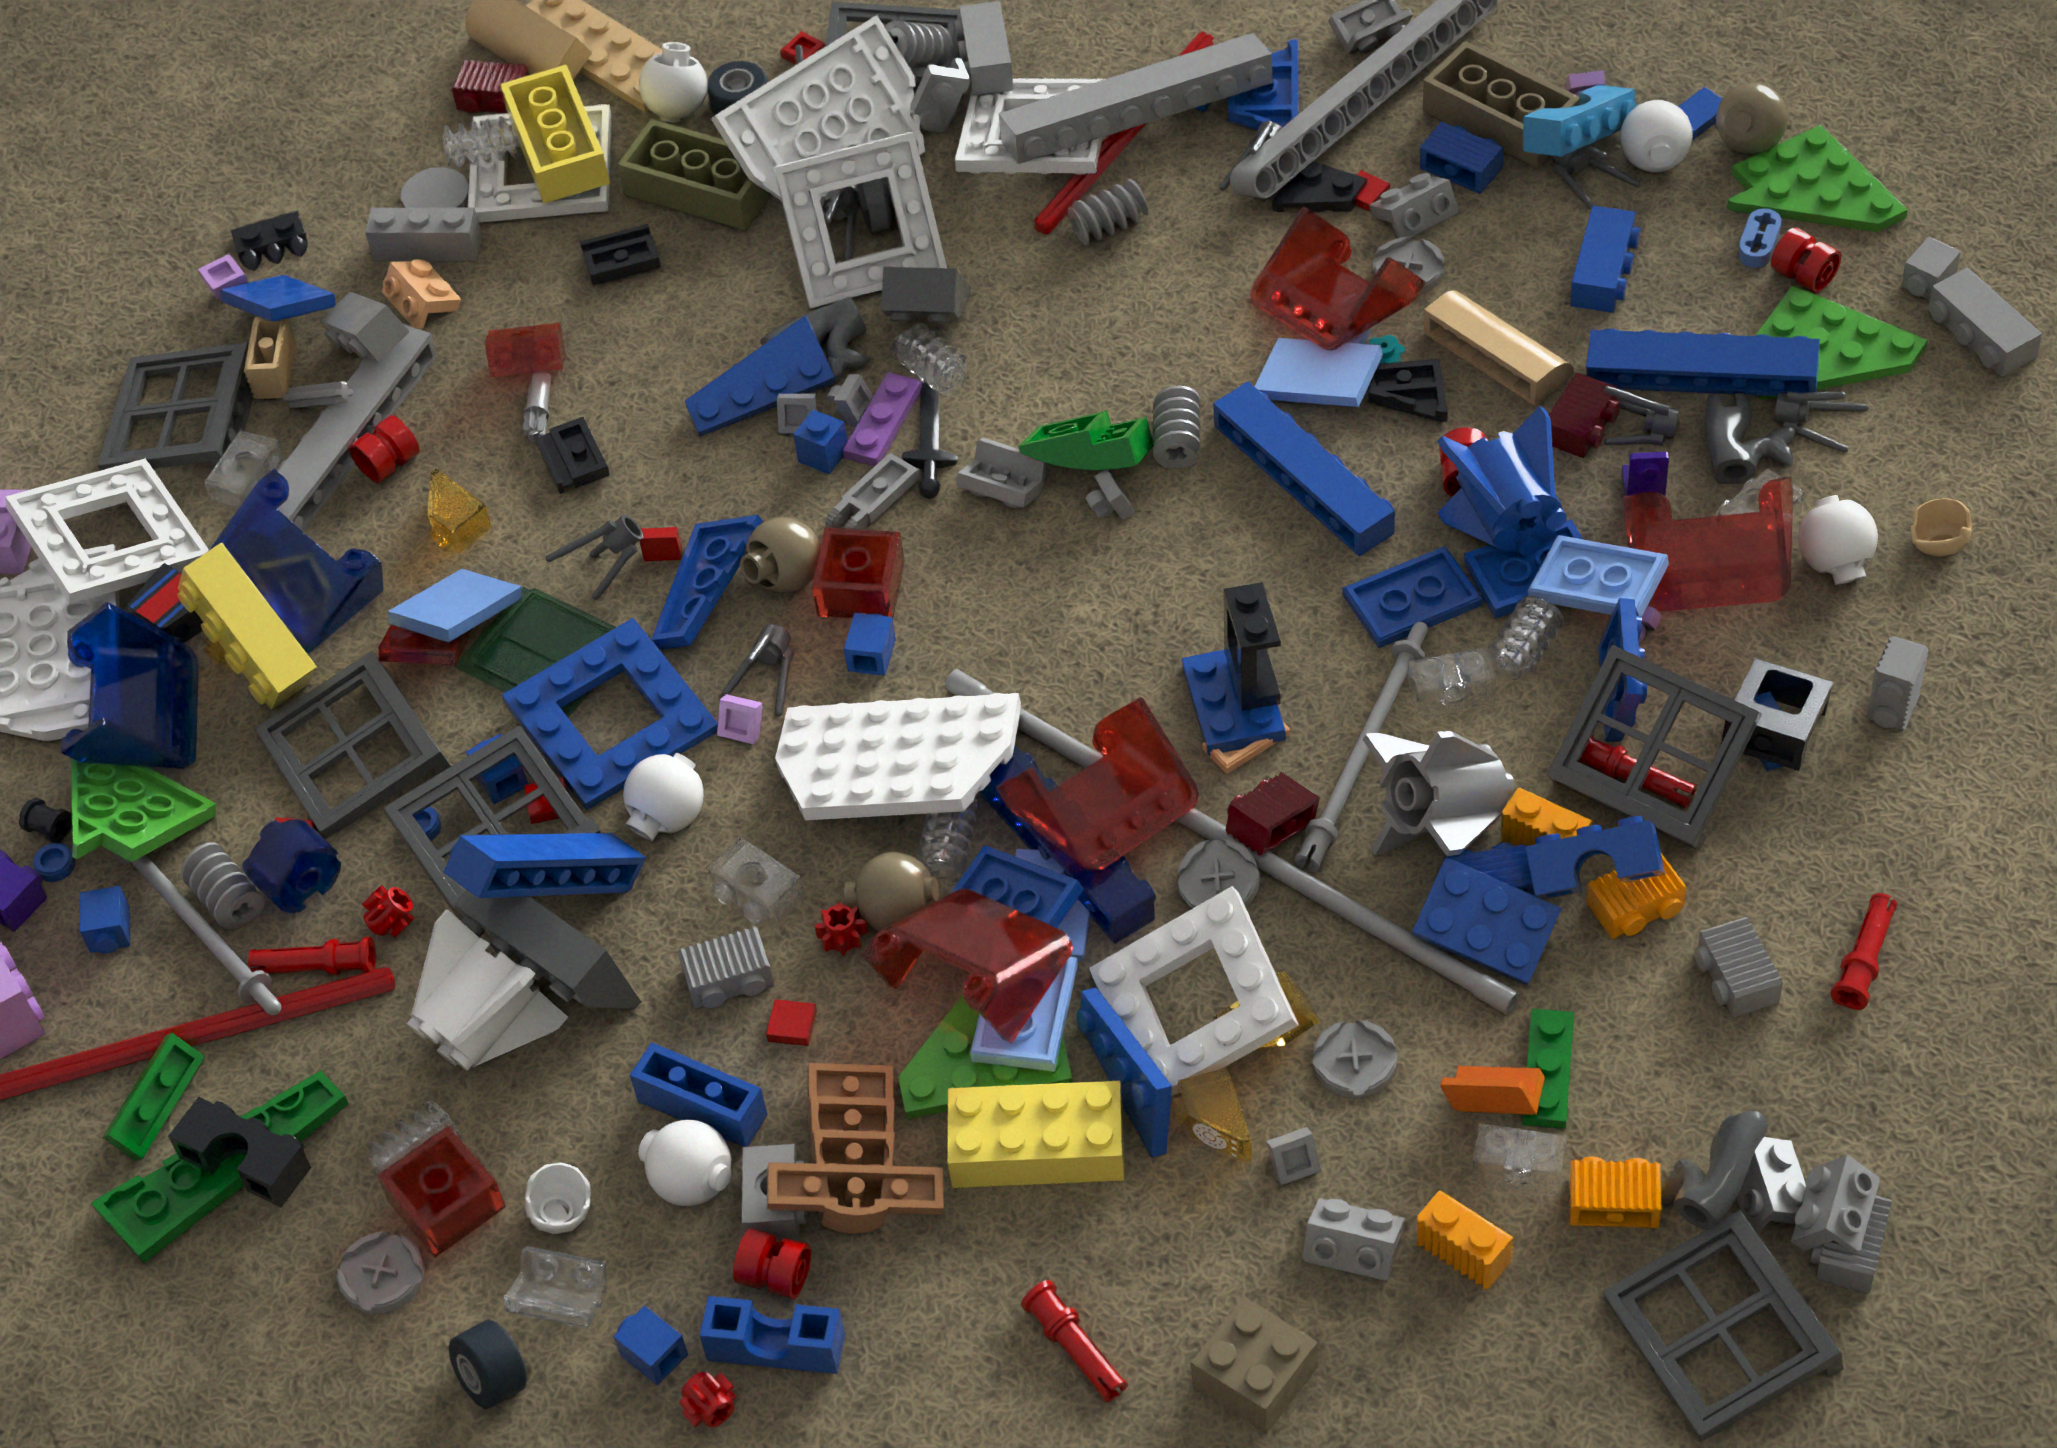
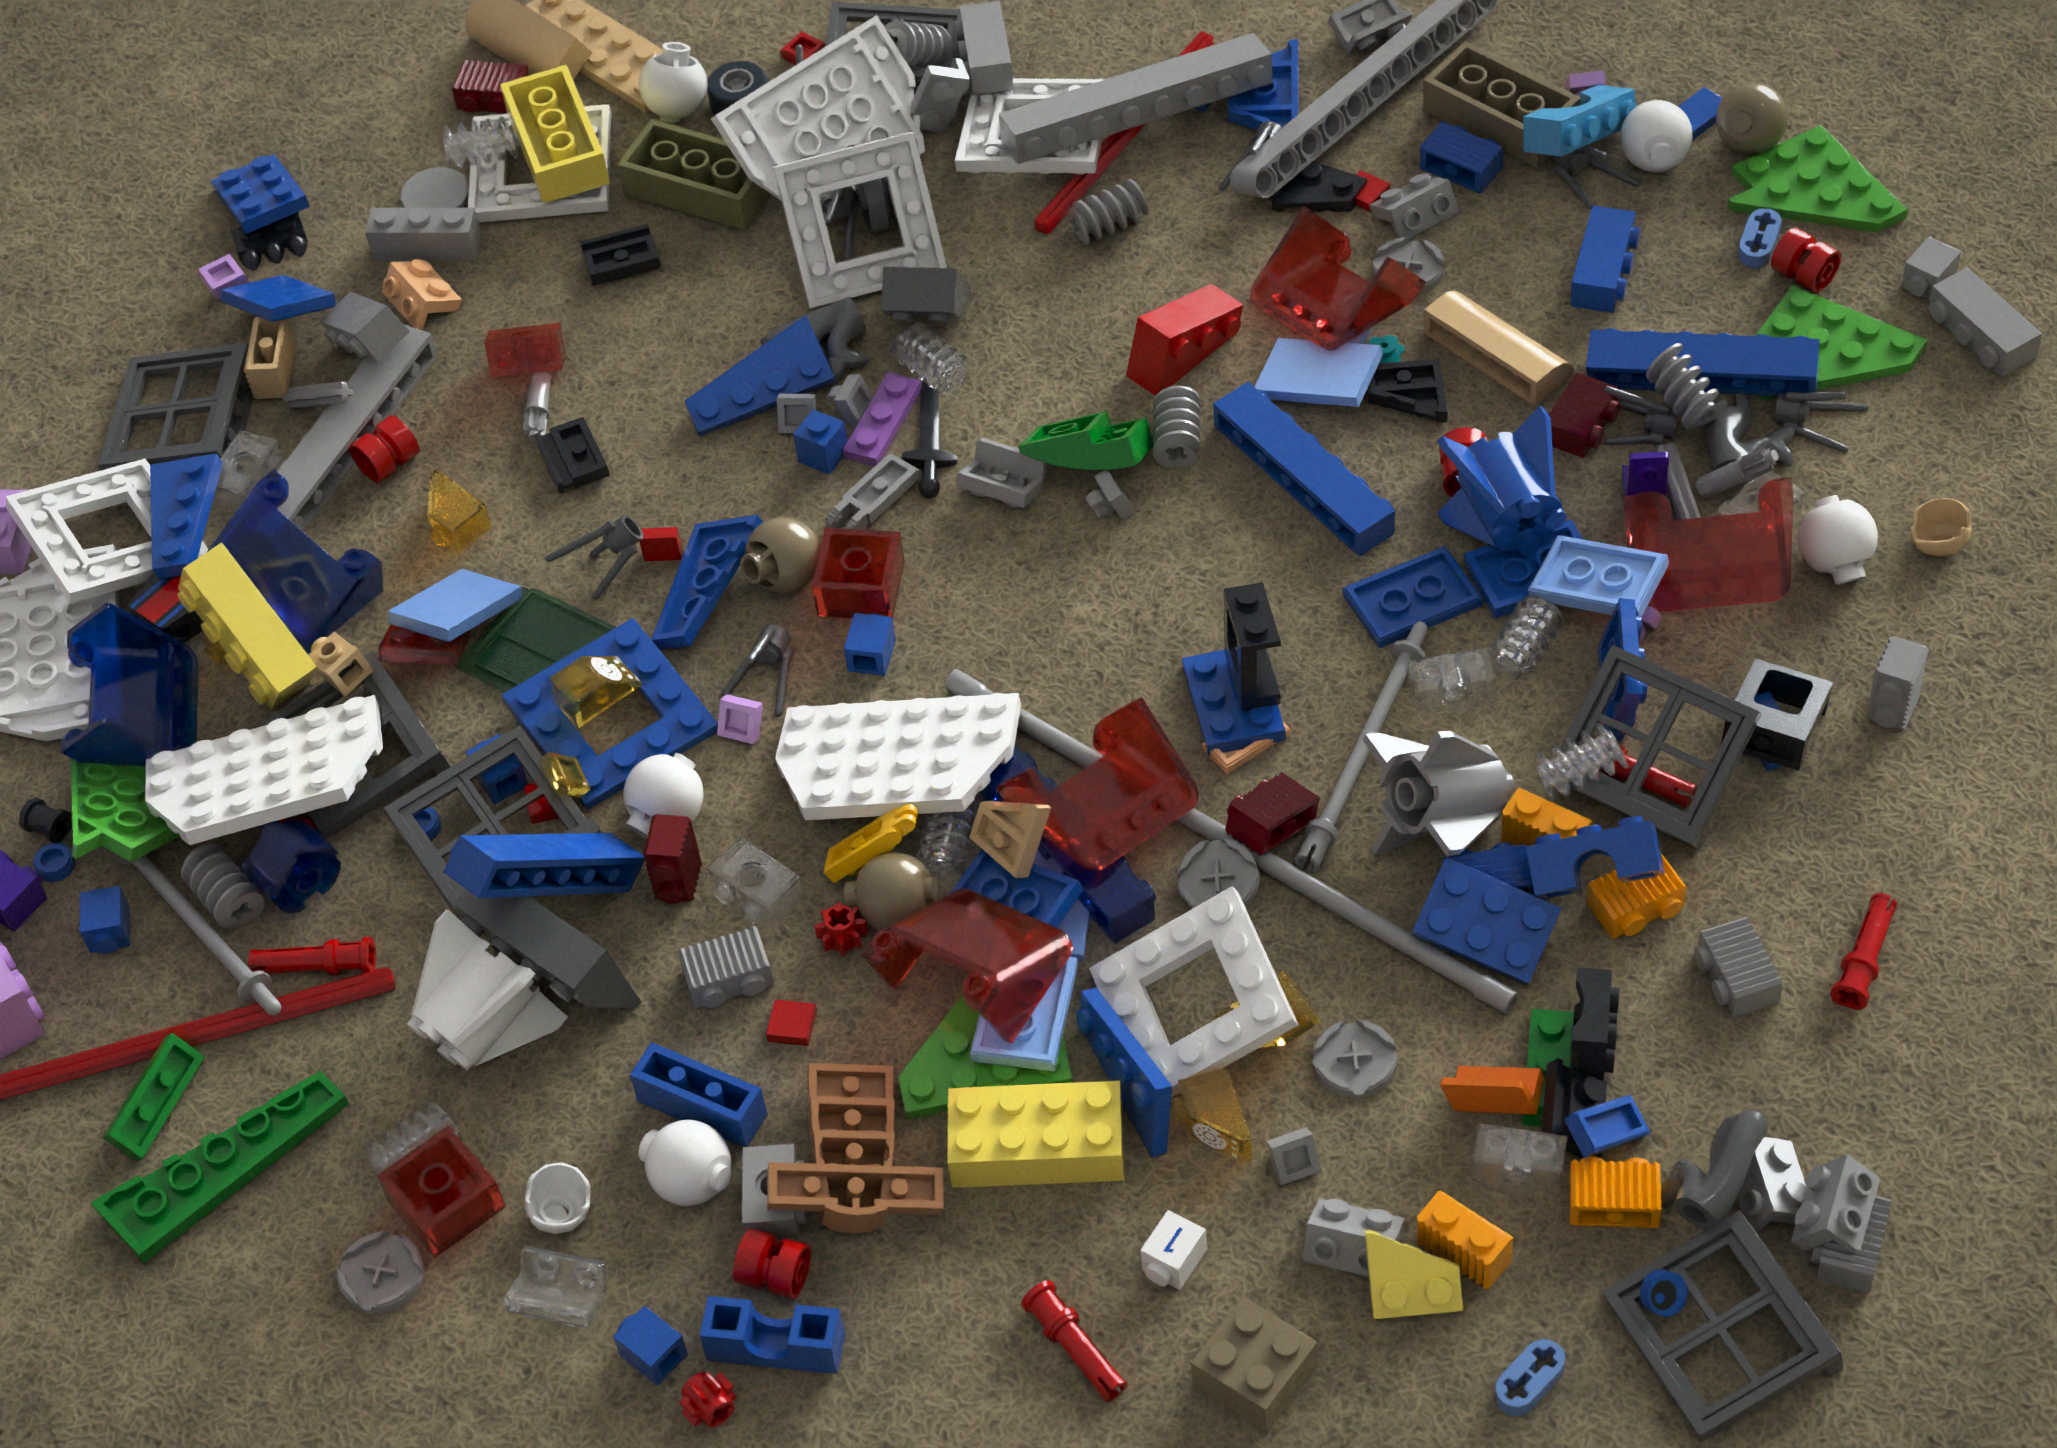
(180, 510): none -> blue wing
(214, 1133): black arch -> none
(259, 193): none -> blue plate
(264, 771): none -> white plate
(332, 655): none -> tan brick
(388, 911): red gear -> none
(487, 1363): black wheel -> none
(565, 774): none -> clear yellow tile
(591, 686): none -> clear yellow slope
(672, 858): none -> dark red brick
(868, 842): none -> yellow hinge
(1010, 833): none -> tan wing
(1173, 1250): none -> white brick
(1181, 336): none -> red wedge
(1409, 1280): none -> light yellow wing
(1537, 1384): none -> medium blue beam
(1568, 1092): none -> black plate
(1579, 761): none -> clear piece
(1595, 1022): none -> black brick
(1607, 1126): none -> blue tile
(1663, 1292): none -> blue tile
(1678, 485): none -> light grey axle
(1682, 389): none -> light grey piece
(1742, 470): none -> light grey piece

